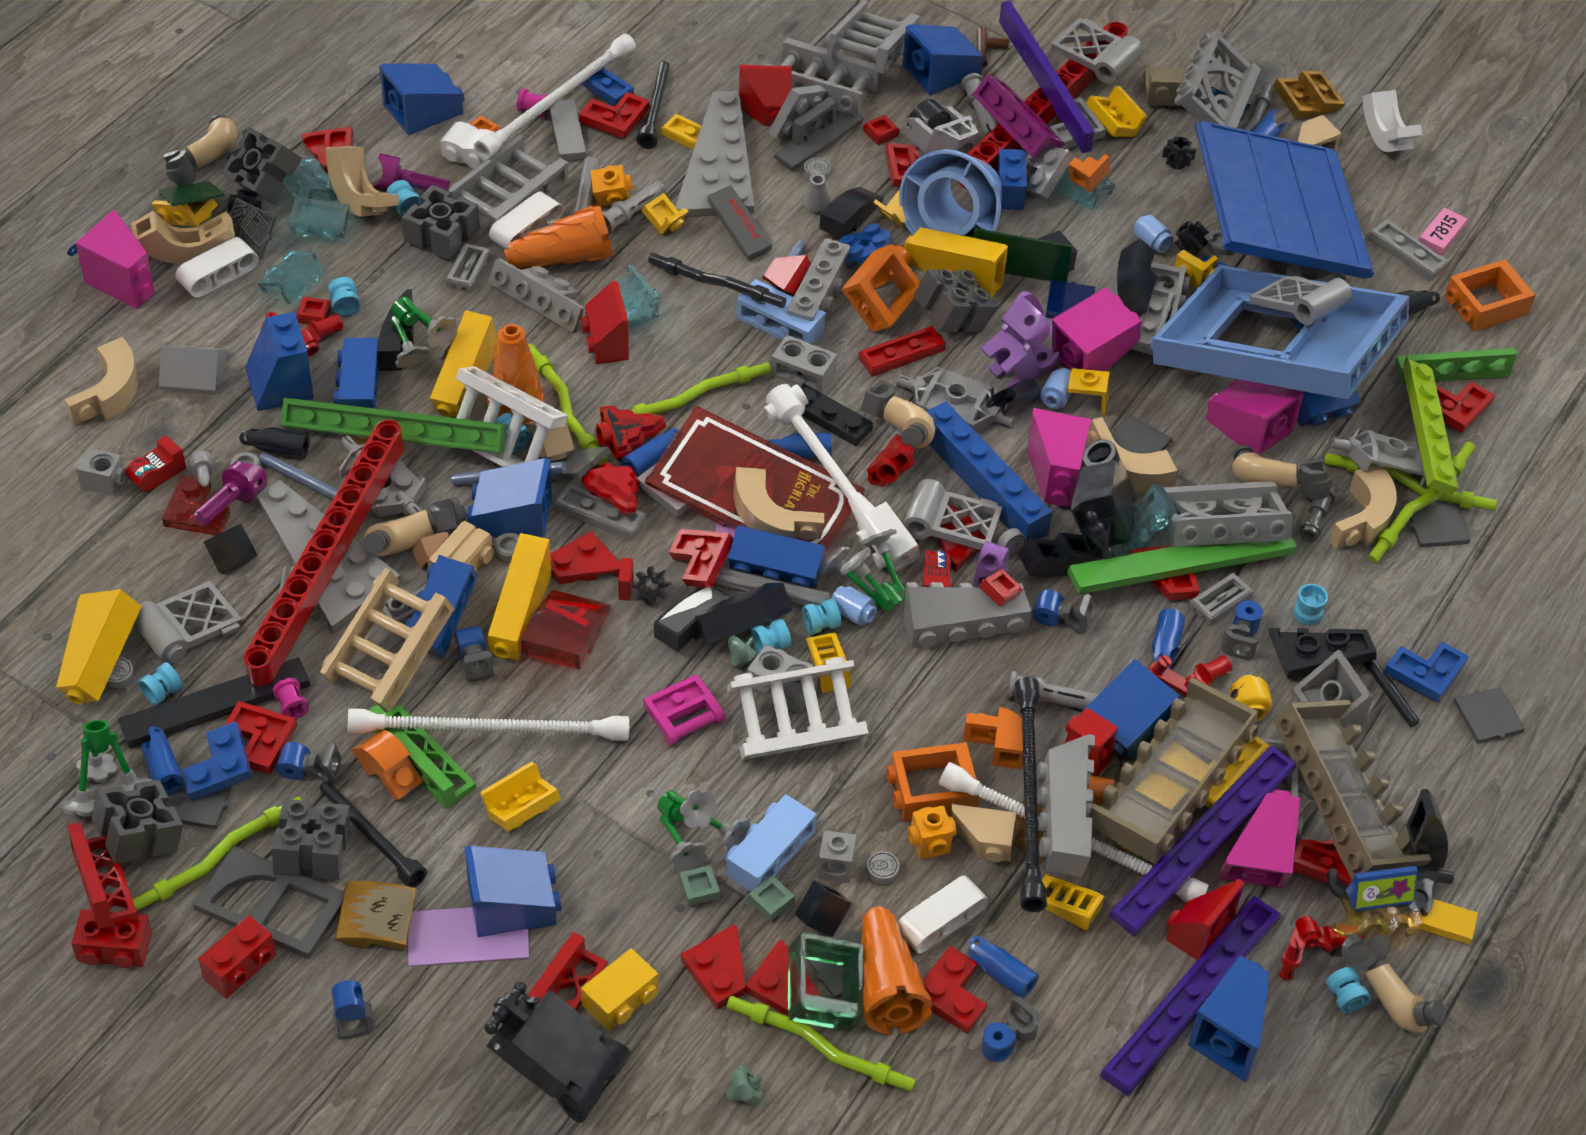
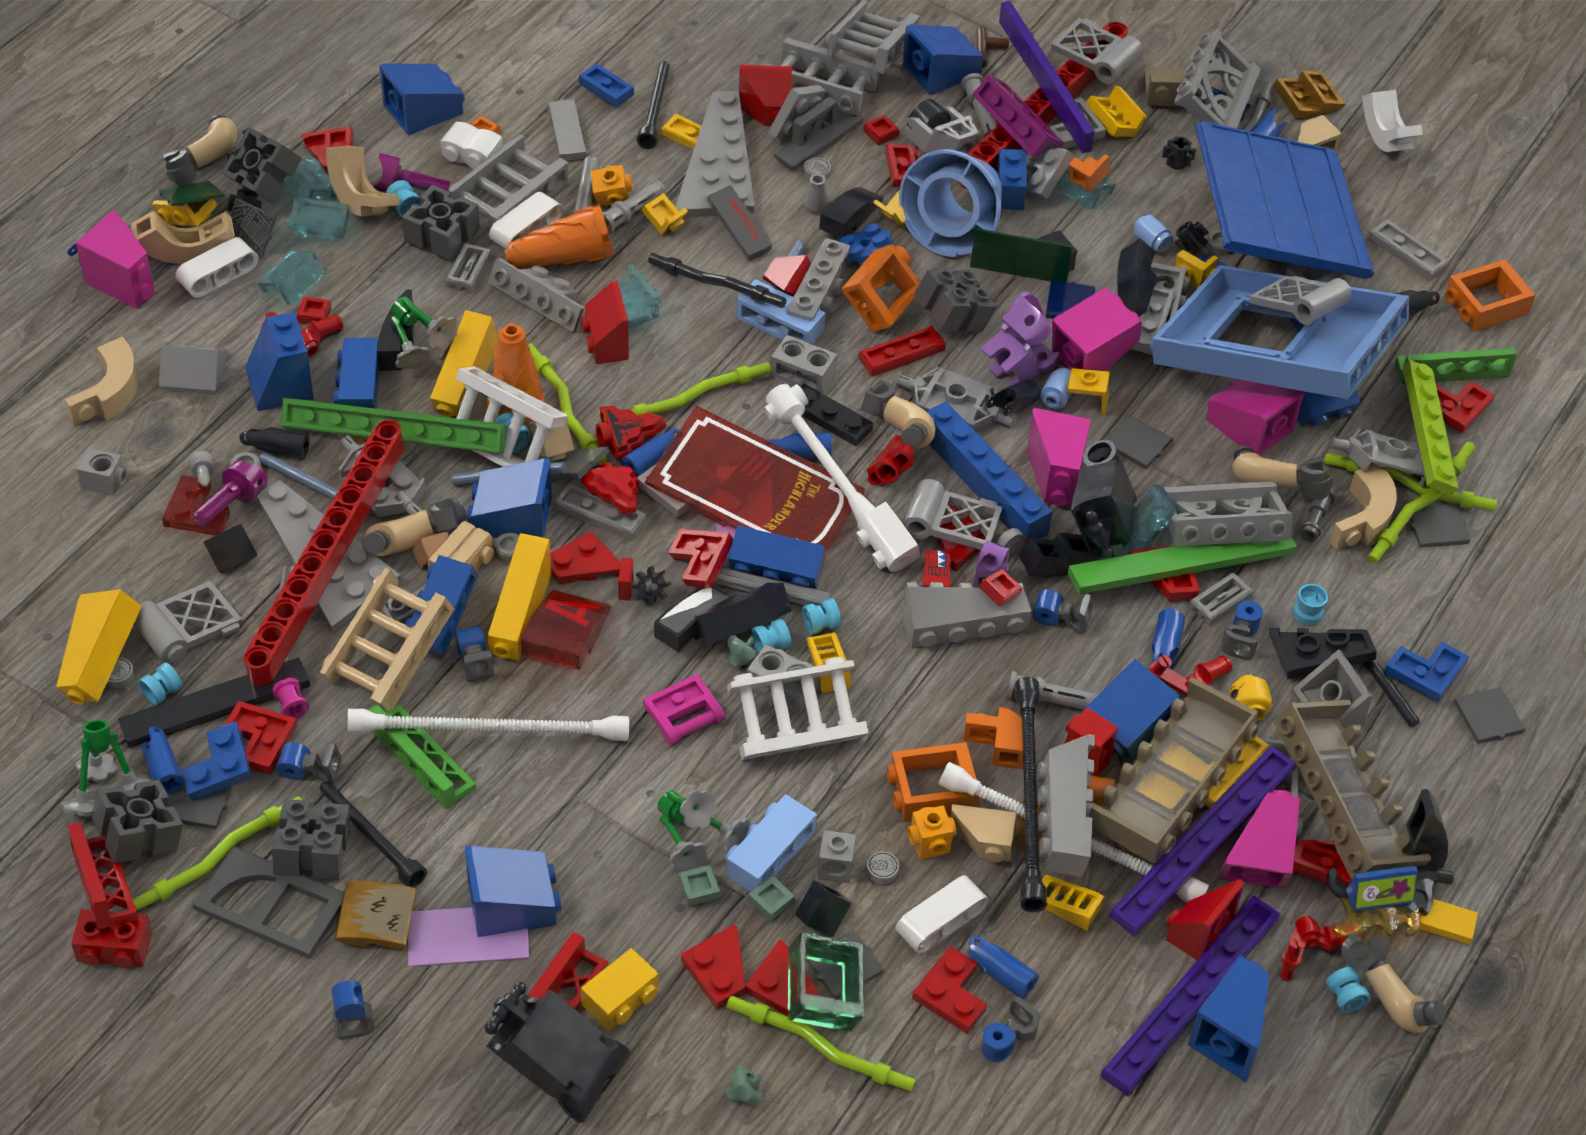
(156, 465): red leg -> none
(237, 956): red brick -> none
(344, 296): medium azure wheel -> none
(387, 757): orange brick -> none
(491, 143): white hose -> none
(519, 797): yellow bracket -> none
(527, 100): dark pink bush -> none
(617, 119): red plate -> none
(763, 514): tan arch -> none
(855, 605): light blue brick -> none
(886, 595): plant -> none
(892, 982): orange cone -> none
(949, 251): yellow slope -> none
(1141, 468): tan arch -> none
(1443, 230): bright pink tile -> none

